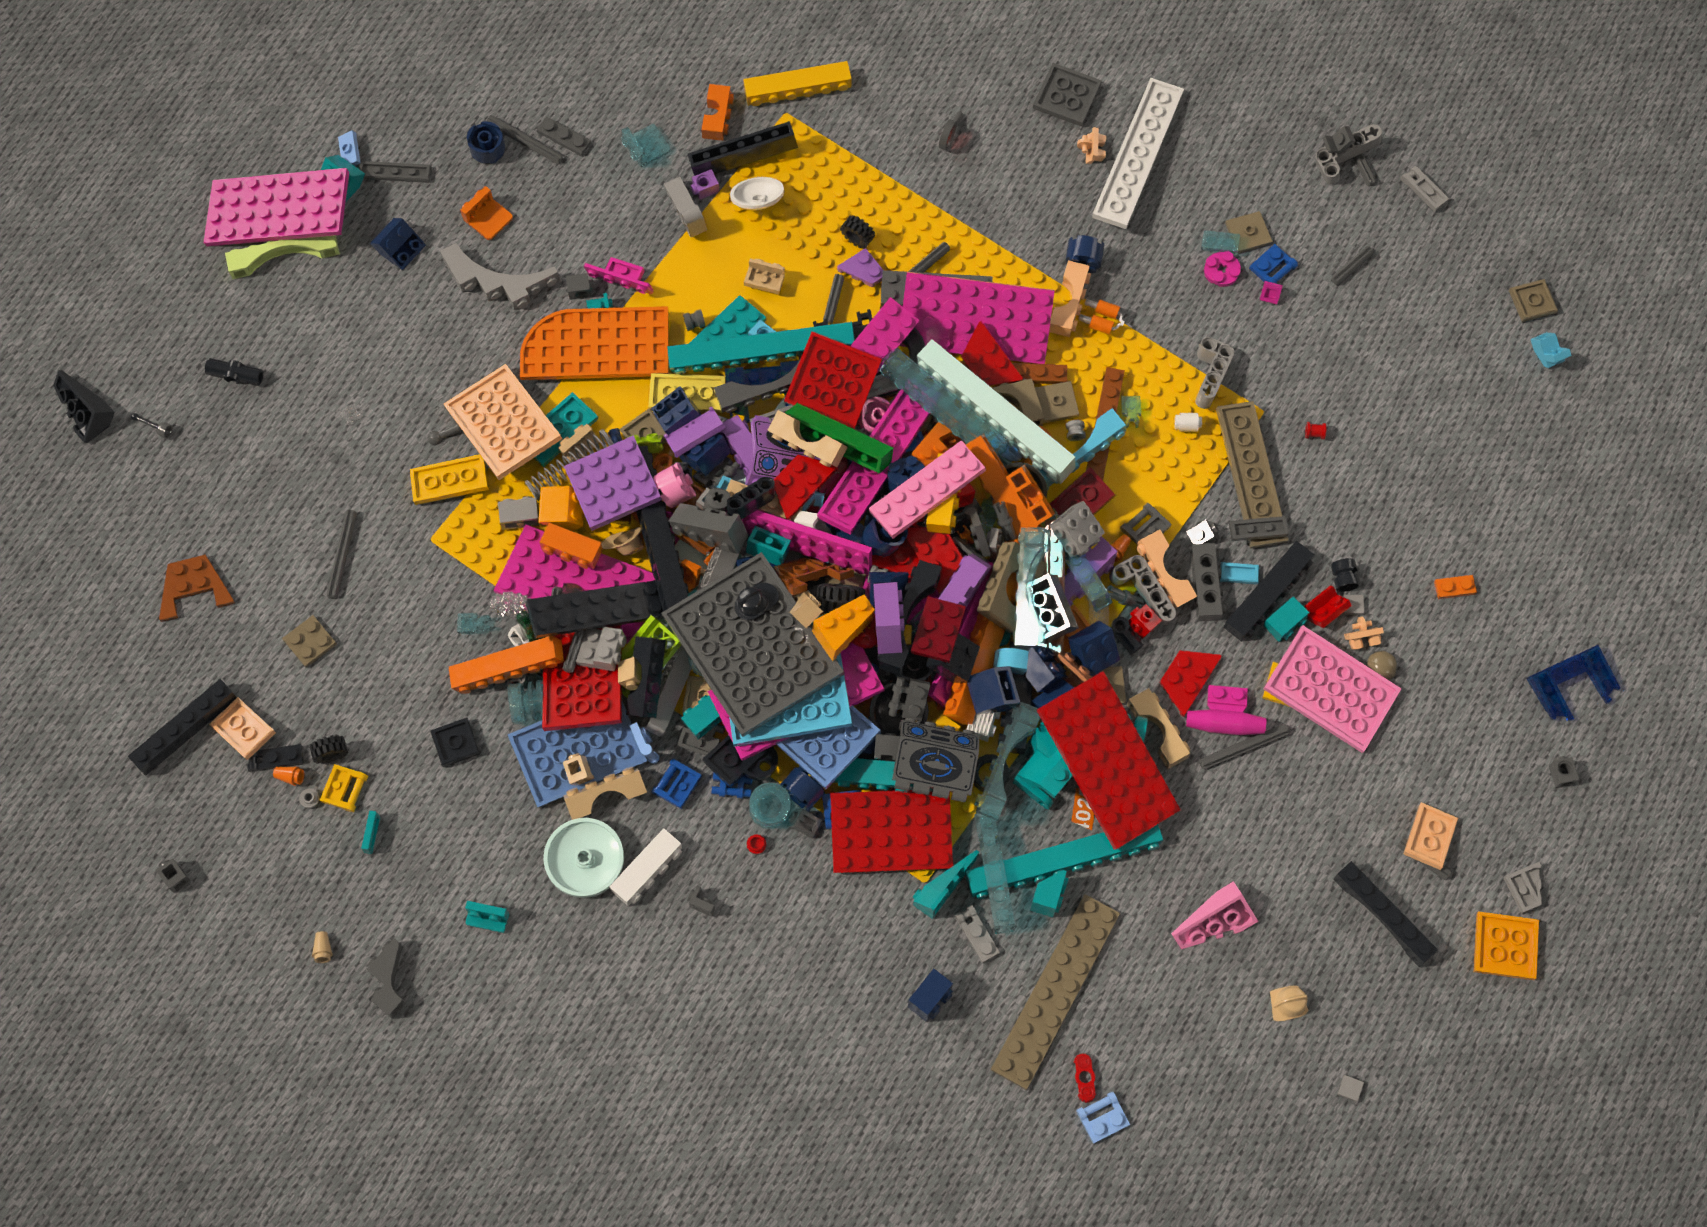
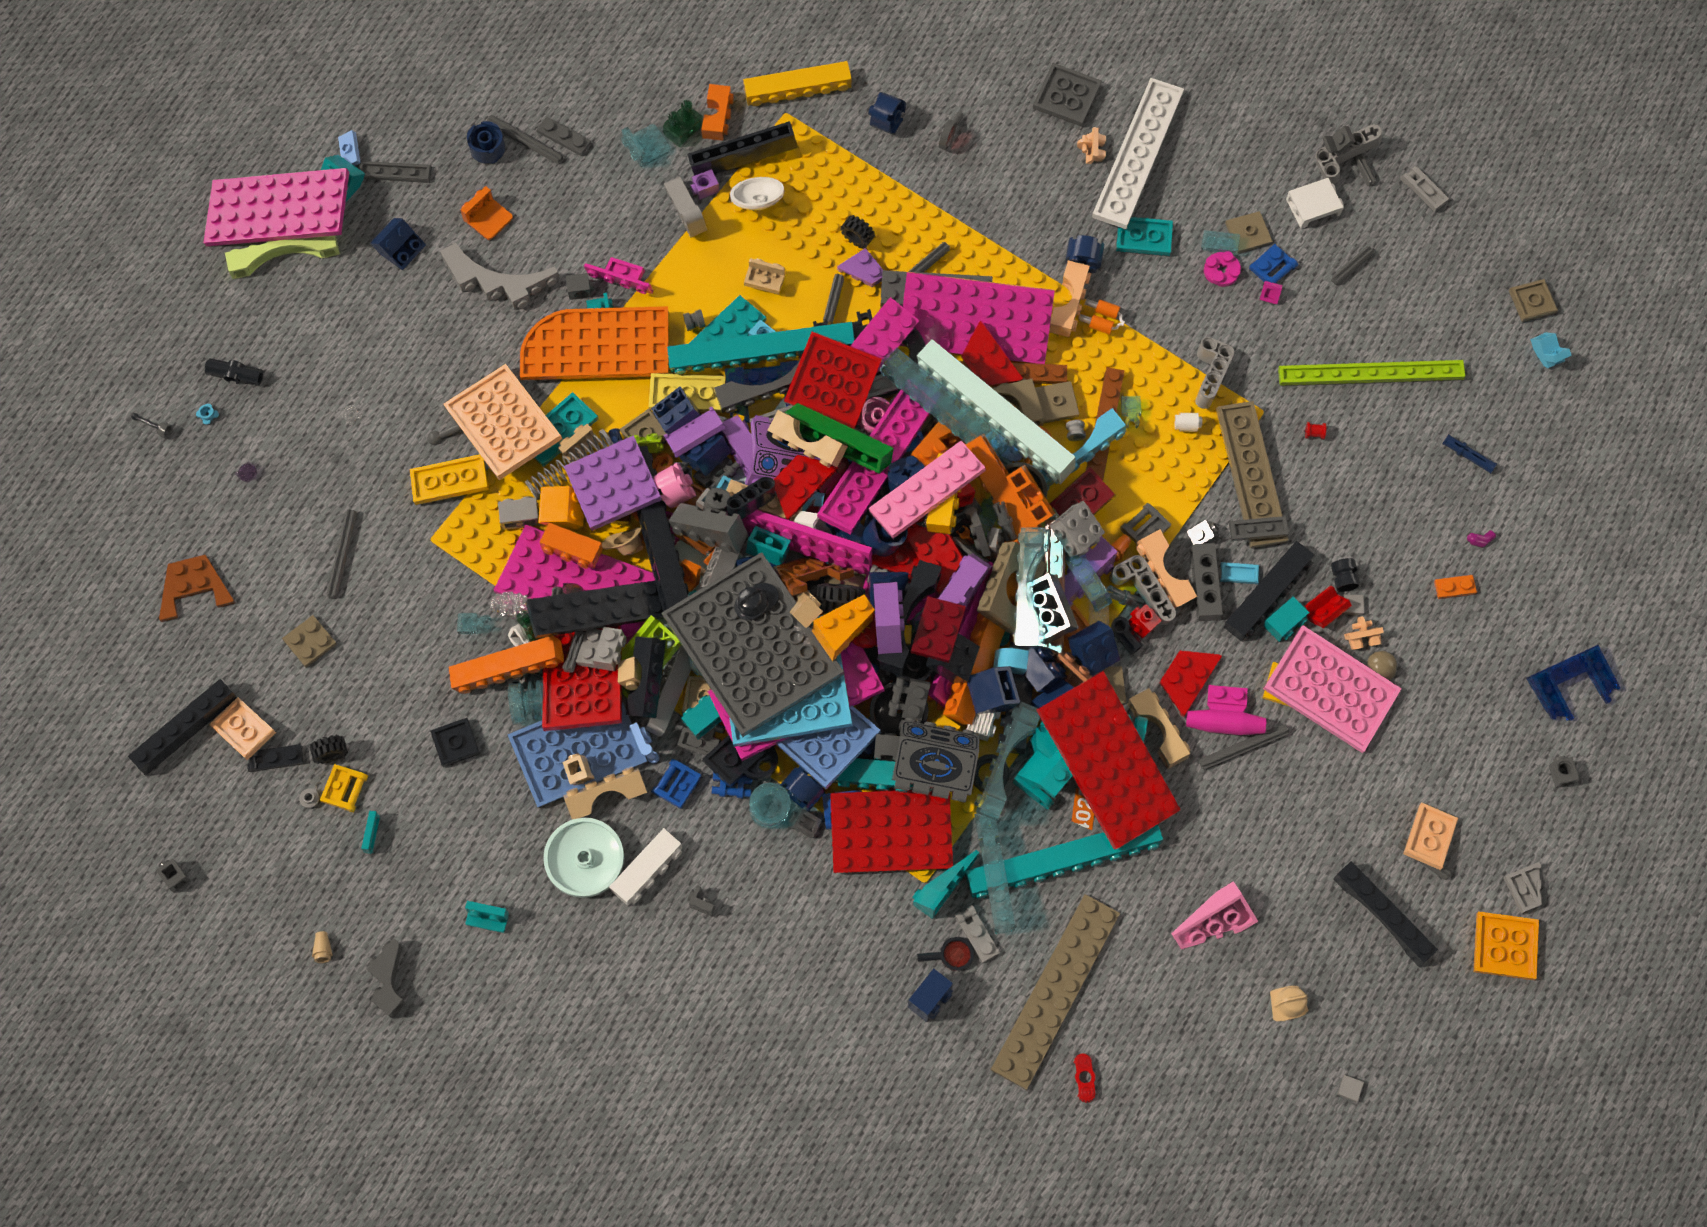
(88, 410): black wedge -> none
(207, 408): none -> medium azure plate
(246, 472): none -> clear purple plate
(290, 775): orange cone -> none
(682, 124): none -> clear green brick
(756, 844): red plate -> none
(887, 113): none -> dark blue brick
(955, 954): none -> piece
(1047, 894): teal slope -> none
(1106, 1124): light blue plate -> none
(1145, 236): none -> teal plate
(1314, 202): none -> white panel
(1371, 372): none -> lime plate
(1470, 454): none -> dark blue pin
(1481, 540): none -> magenta arm

